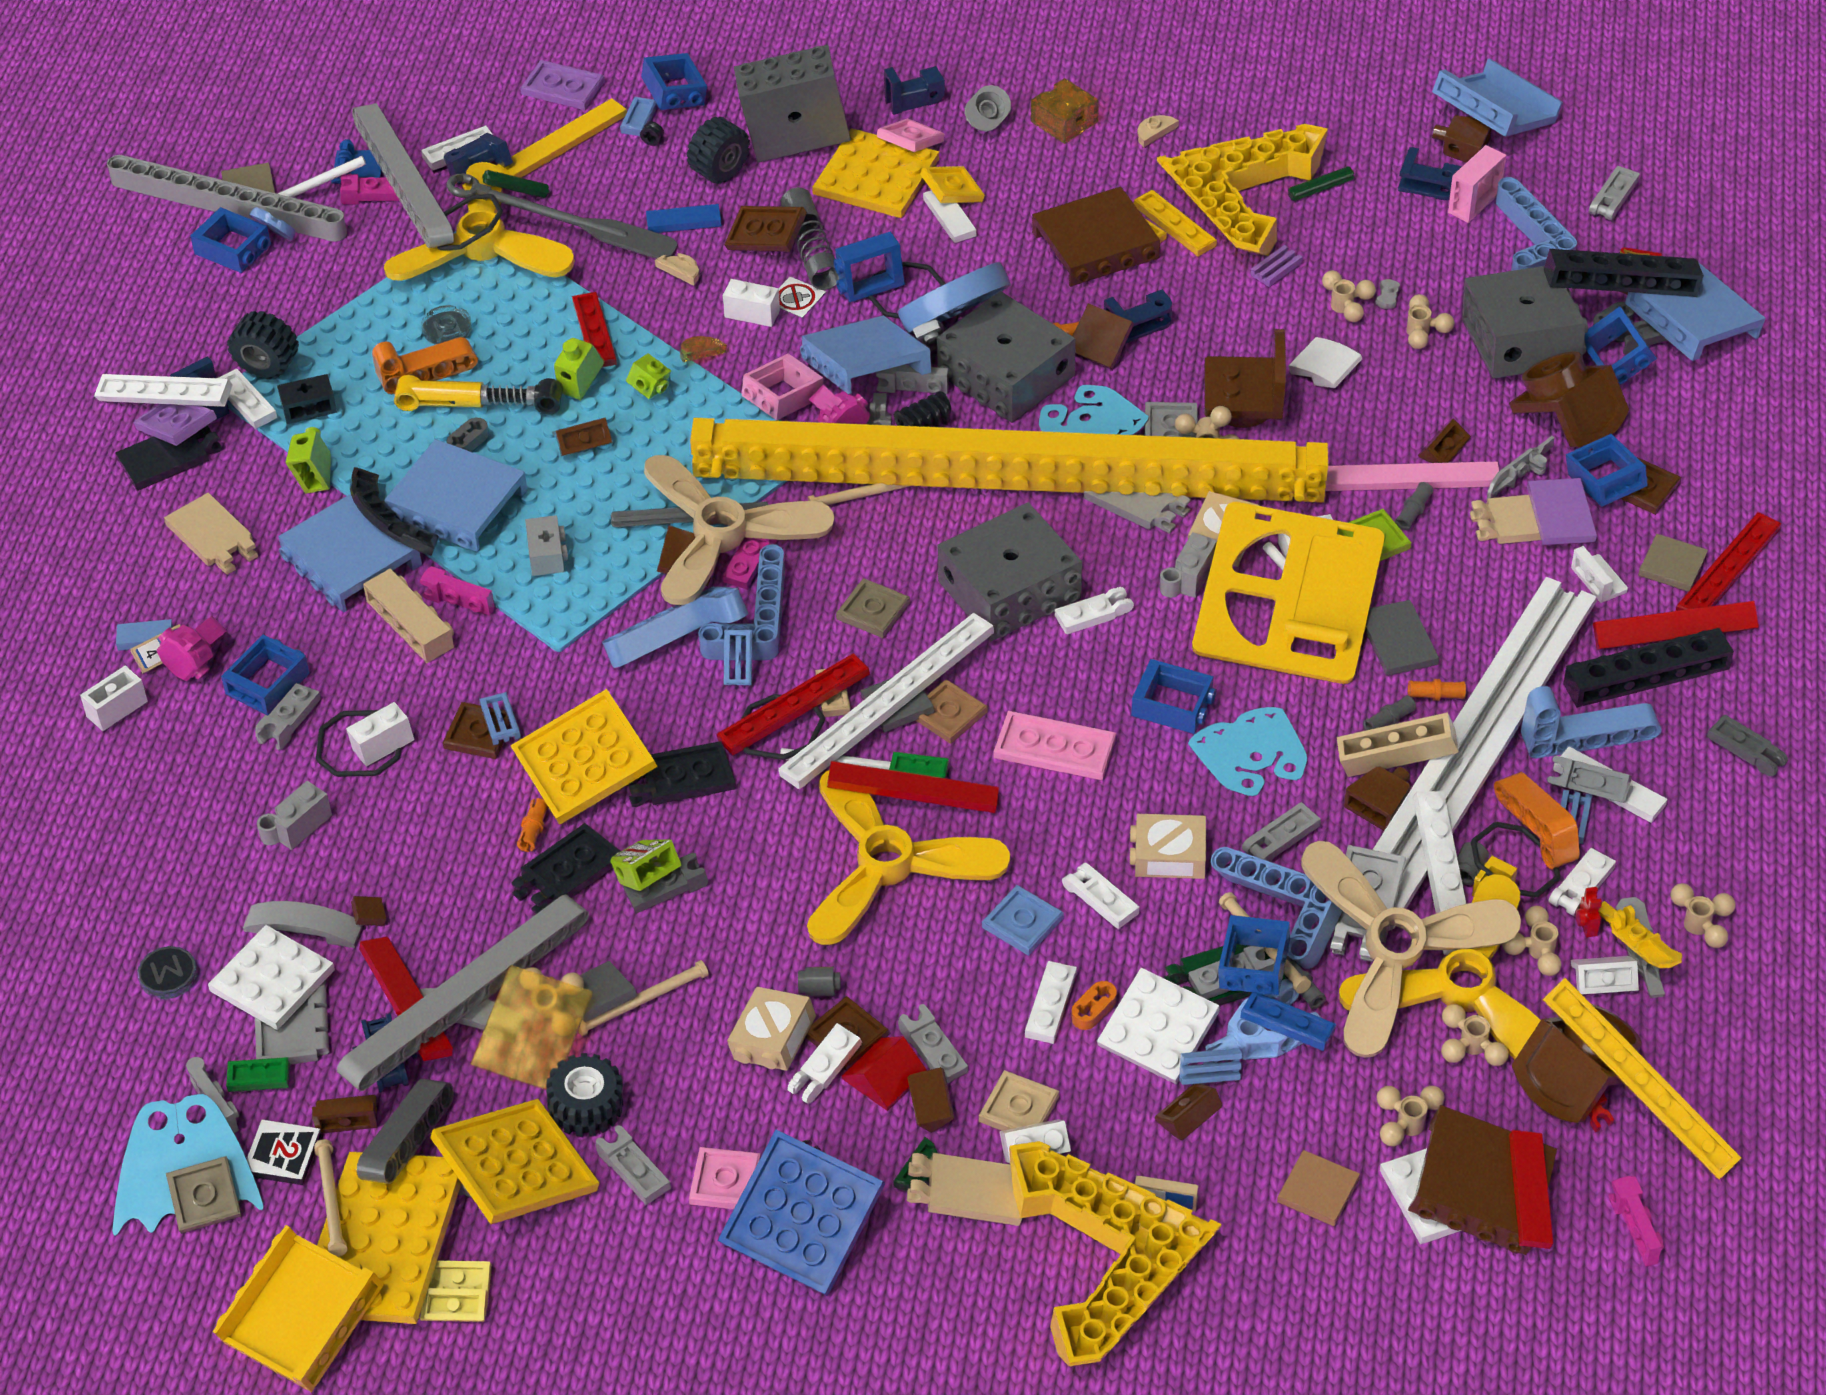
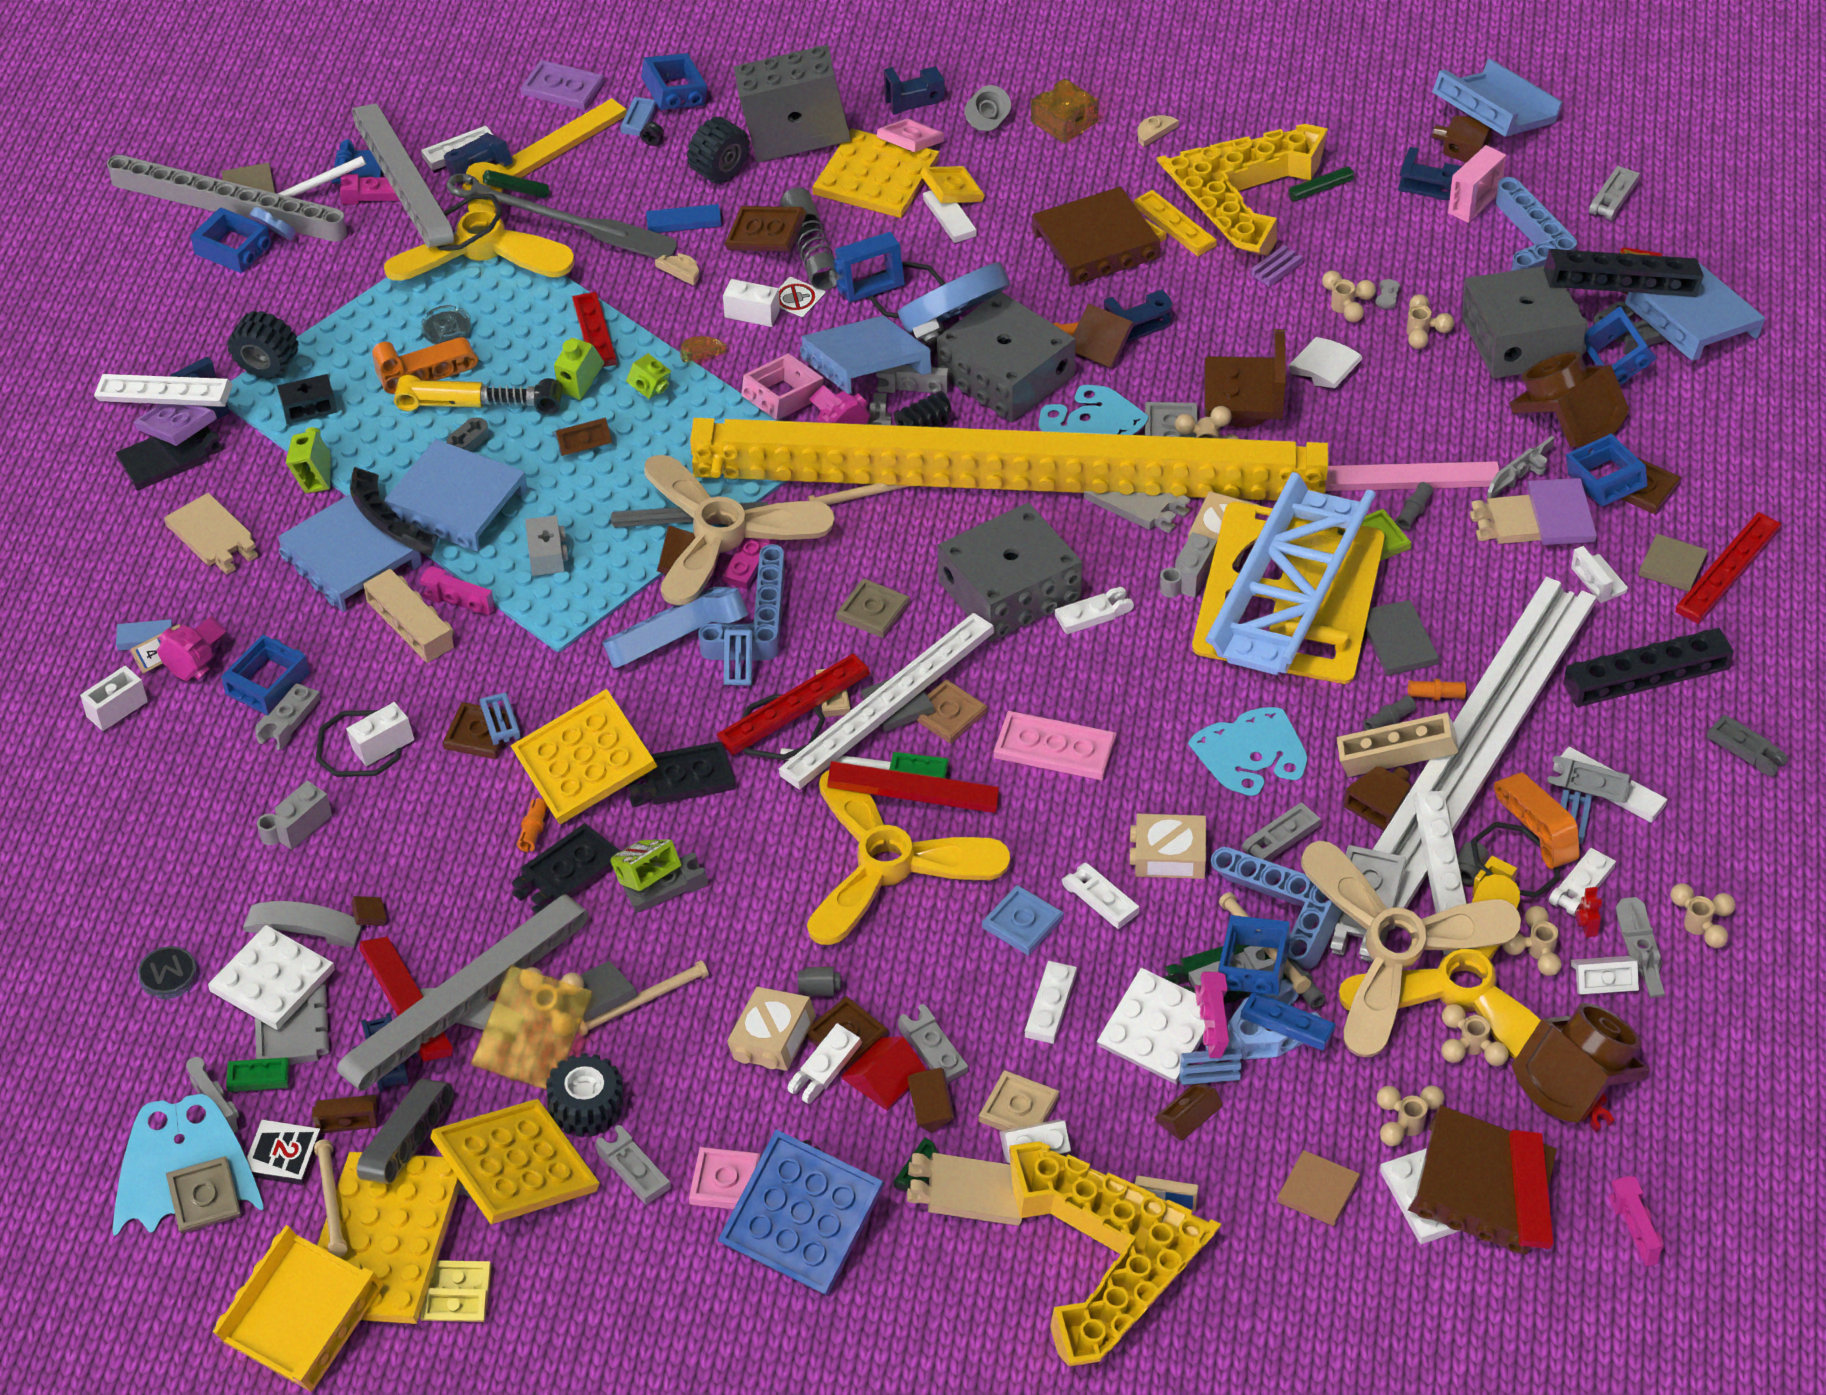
(249, 400): white plate -> none
(1089, 1001): orange beam -> none
(1175, 678): blue window -> none
(1210, 999): none -> dark pink plate
(1247, 642): none -> light blue piece
(1445, 443): reddish brown slope -> none
(1550, 735): medium blue beam -> none
(1638, 937): yellow piece -> none
(1641, 1078): yellow tile -> none
(1674, 624): red tile -> none

